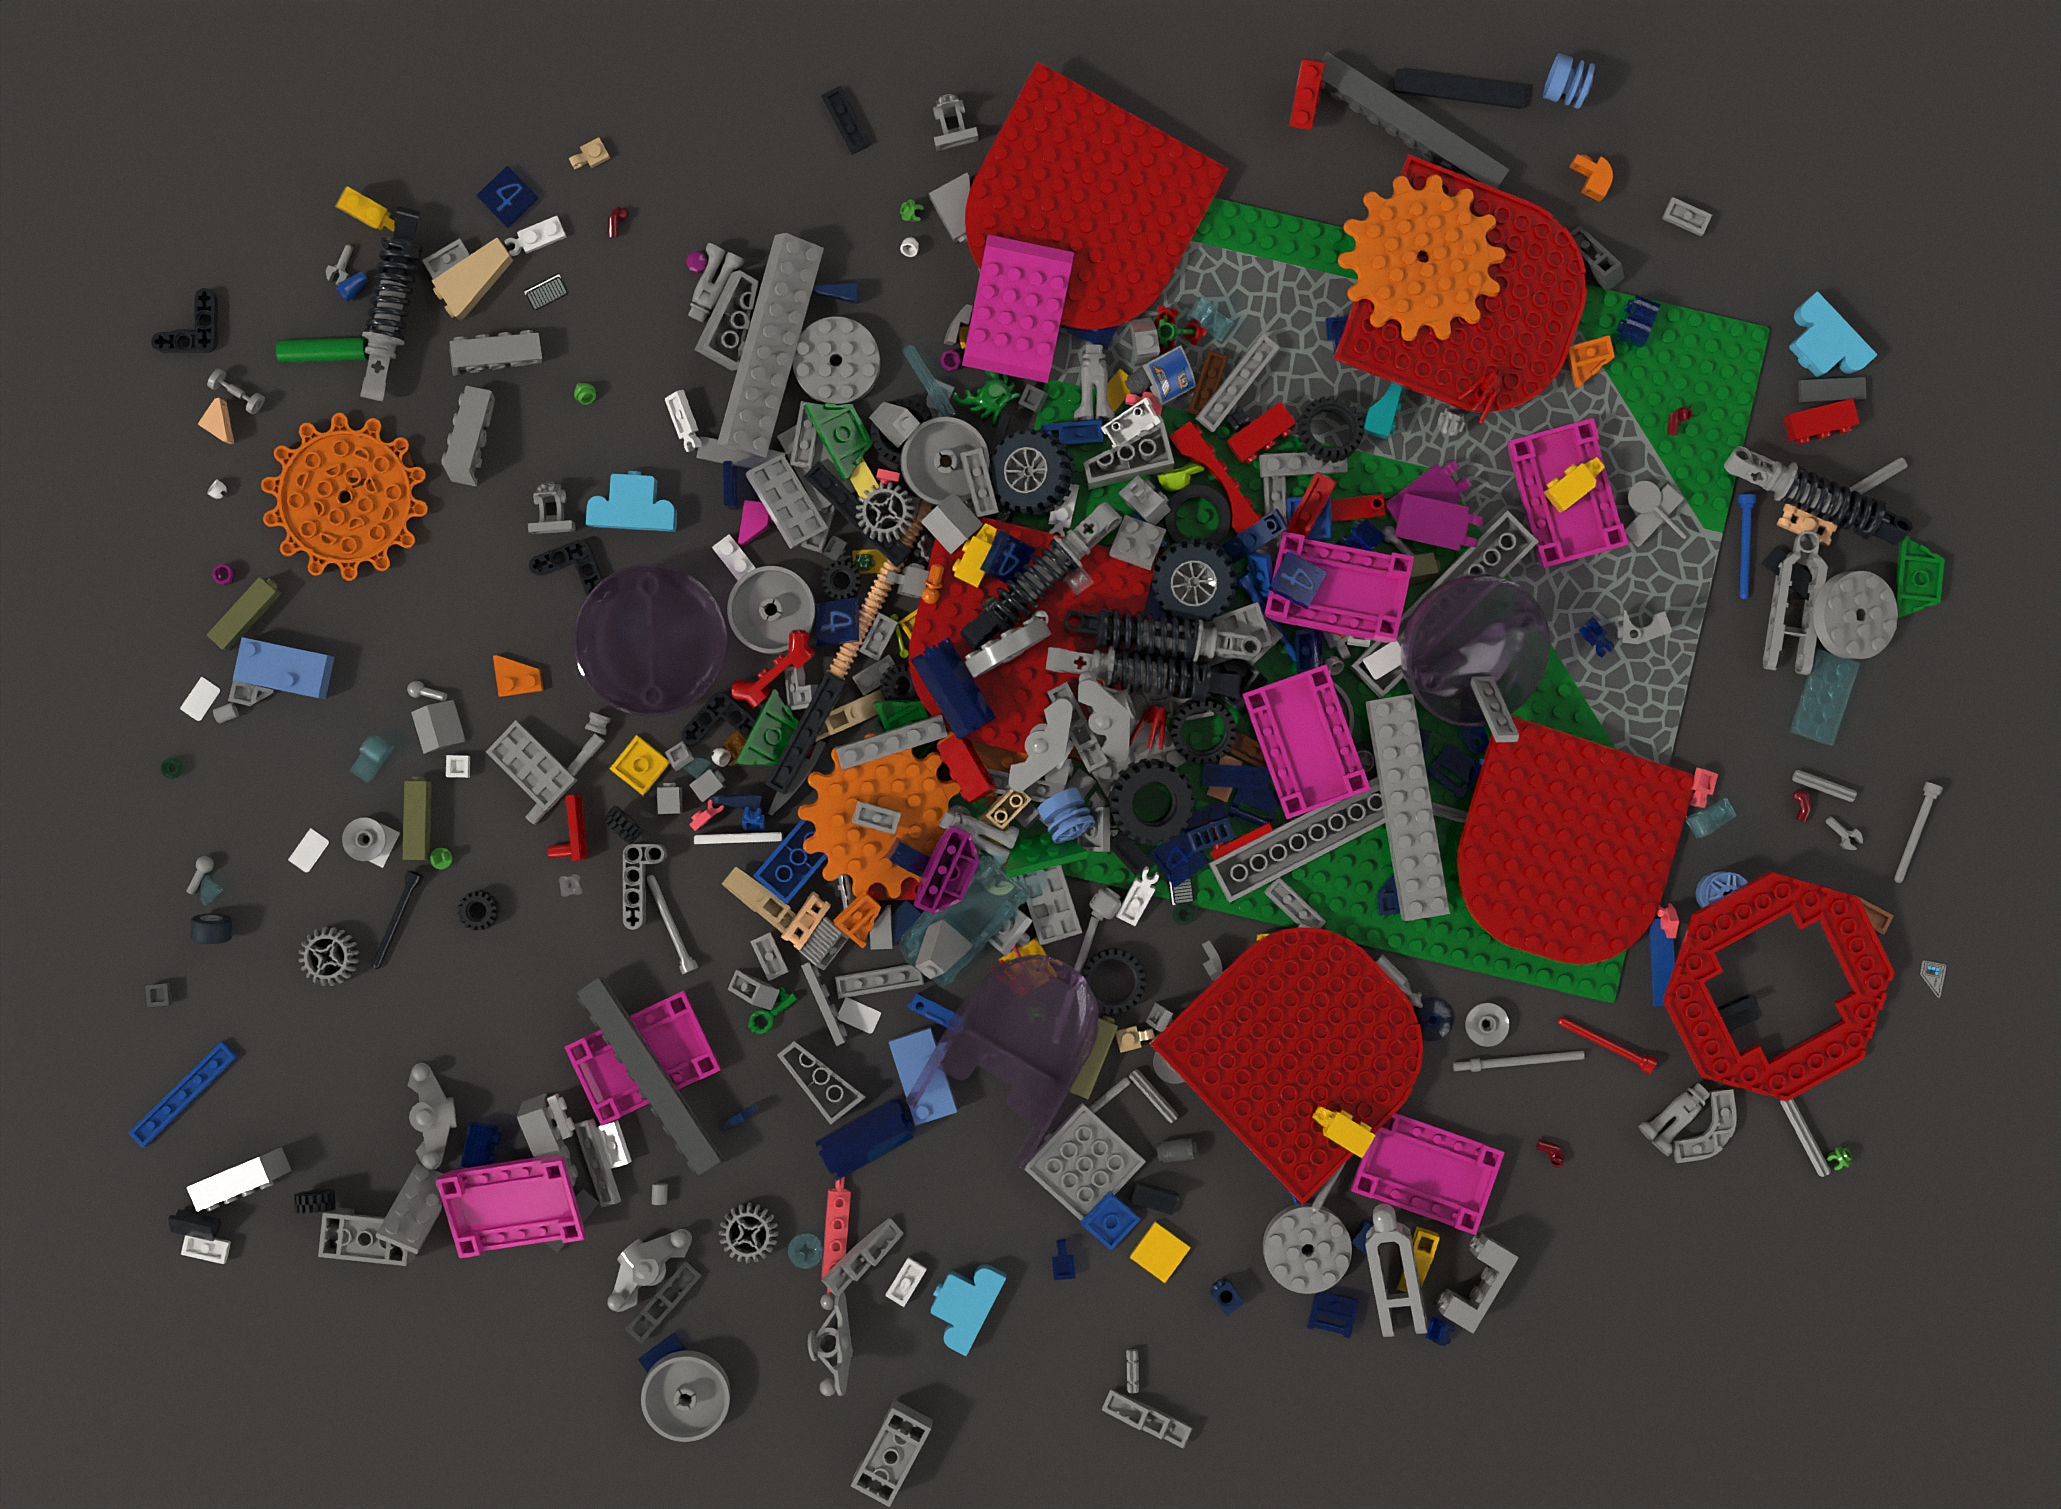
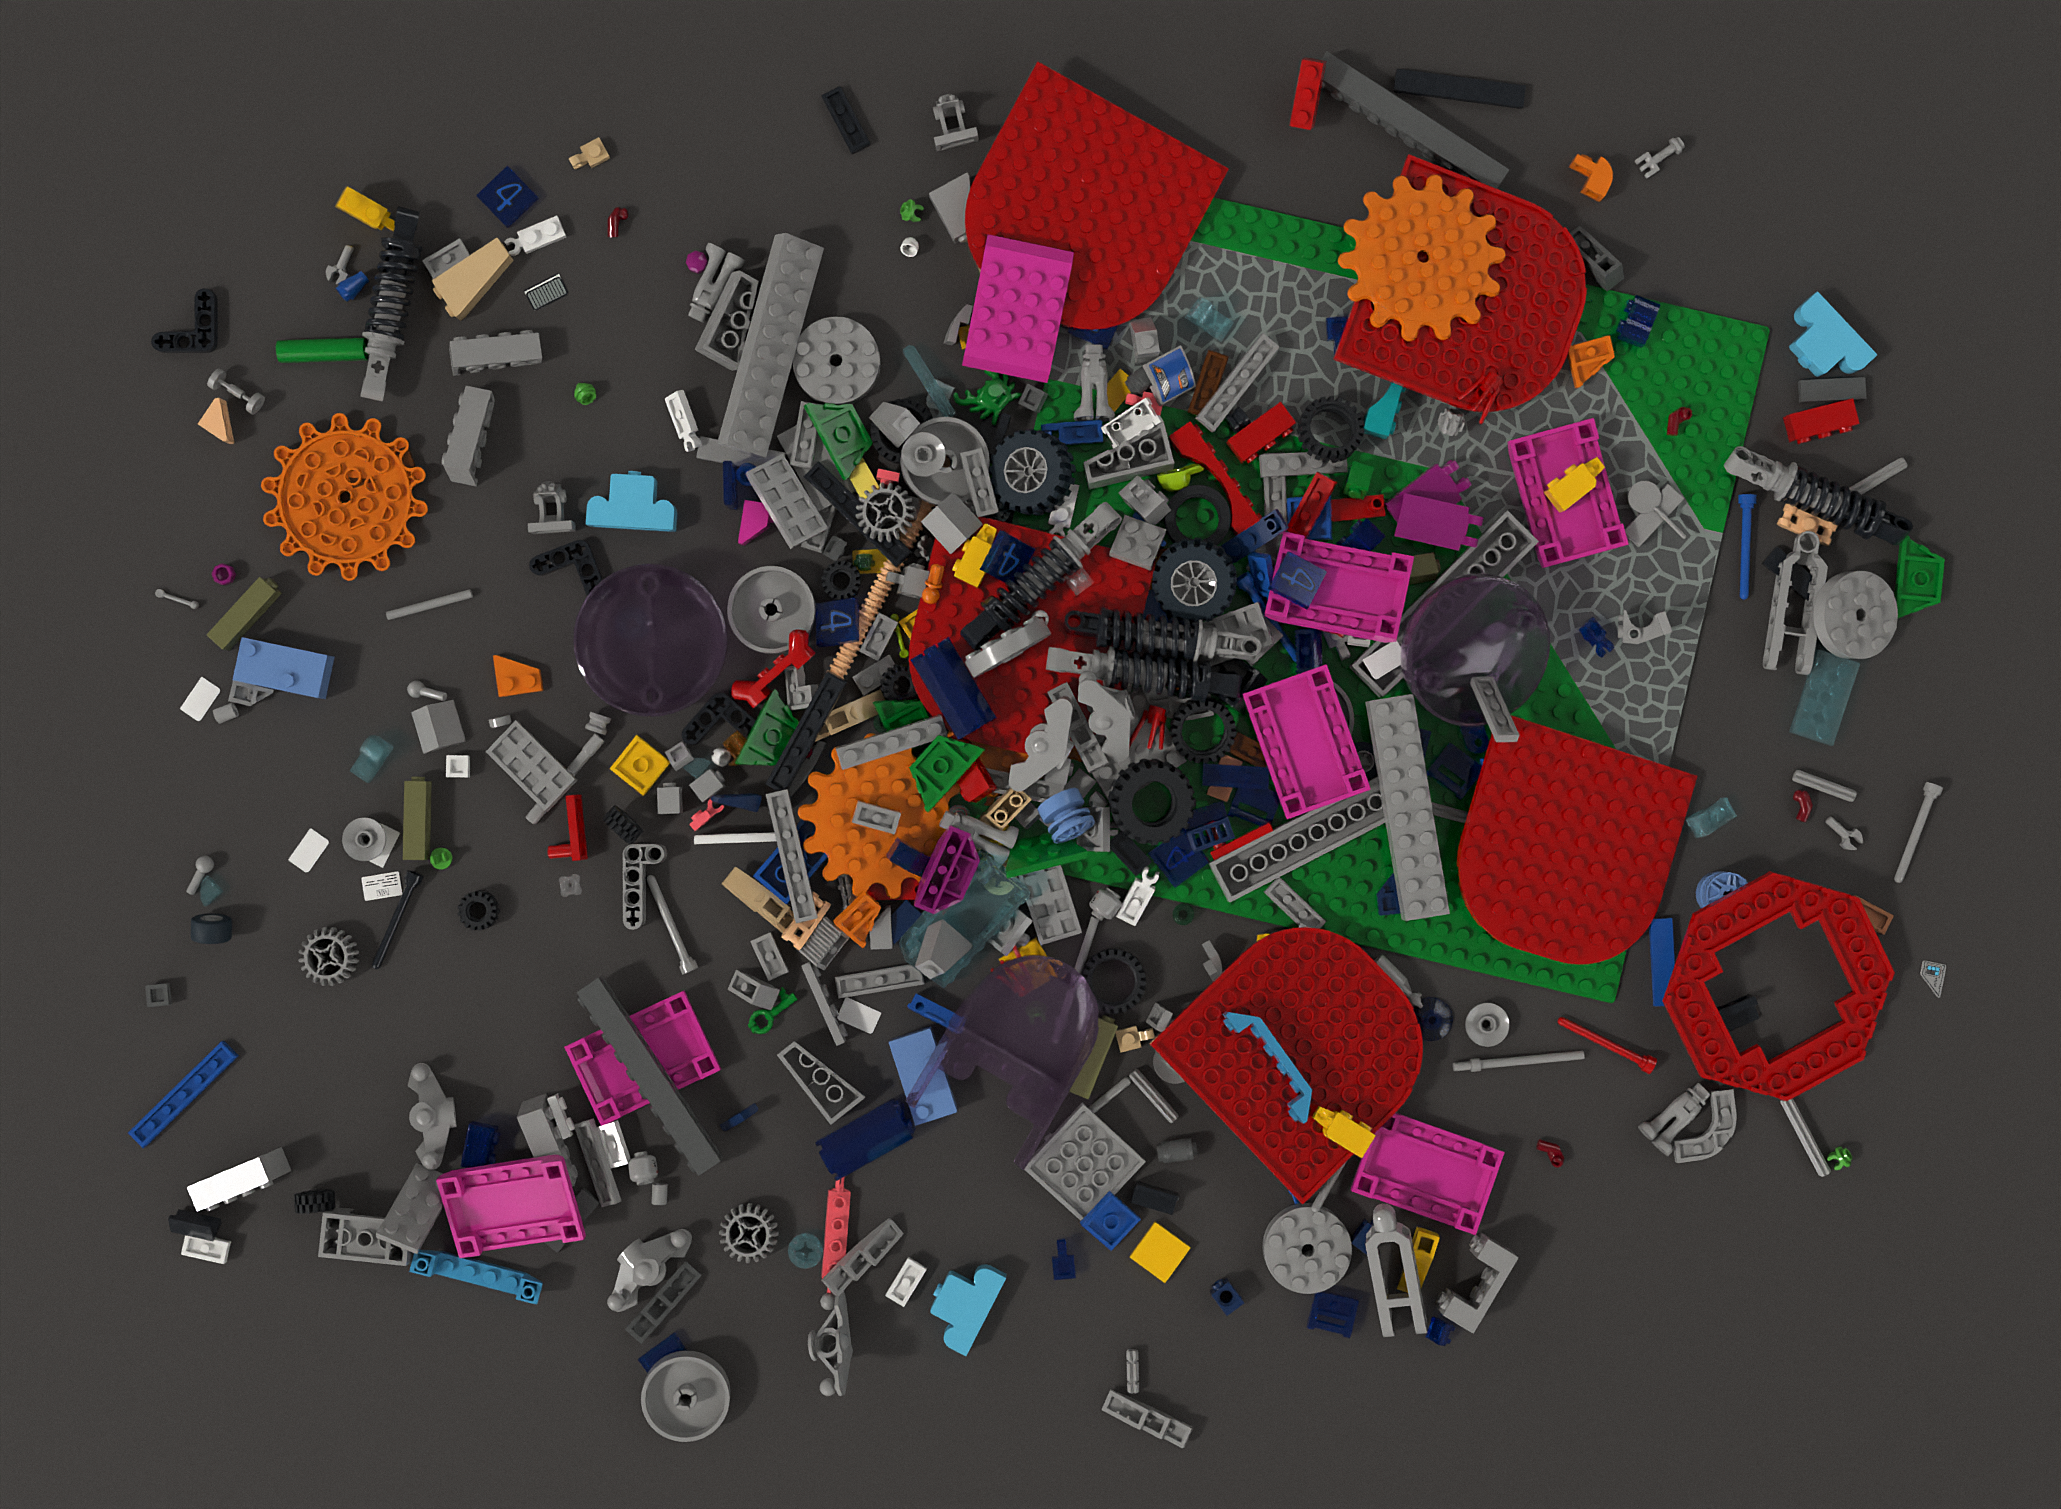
(161, 593): none -> light grey hinge
(165, 768): clear green plate -> none
(216, 488): white hinge -> none
(381, 886): none -> white sticker
(429, 604): none -> light grey bar
(477, 1272): none -> dark azure slope
(500, 721): none -> light grey tile
(643, 1168): none -> light grey head
(733, 557): white plate -> none
(742, 470): none -> blue tile
(753, 820): blue plate -> none
(791, 856): none -> light grey plate
(844, 291): dark blue slope -> none
(902, 1432): light grey plate -> none
(923, 442): none -> light grey dish
(942, 767): none -> green wing
(950, 361): magenta tile -> none
(1168, 331): red plant -> none
(1182, 893): sticker -> none
(1299, 1105): none -> dark azure slope
(1339, 665): white hinge -> none
(1358, 480): none -> green brick
(1389, 532): light grey bar -> none
(1568, 81): medium blue wheel -> none
(1669, 920): coral plate -> none
(1676, 145): none -> light grey hinge
(1686, 216): light grey plate -> none
(1704, 784): coral plate -> none

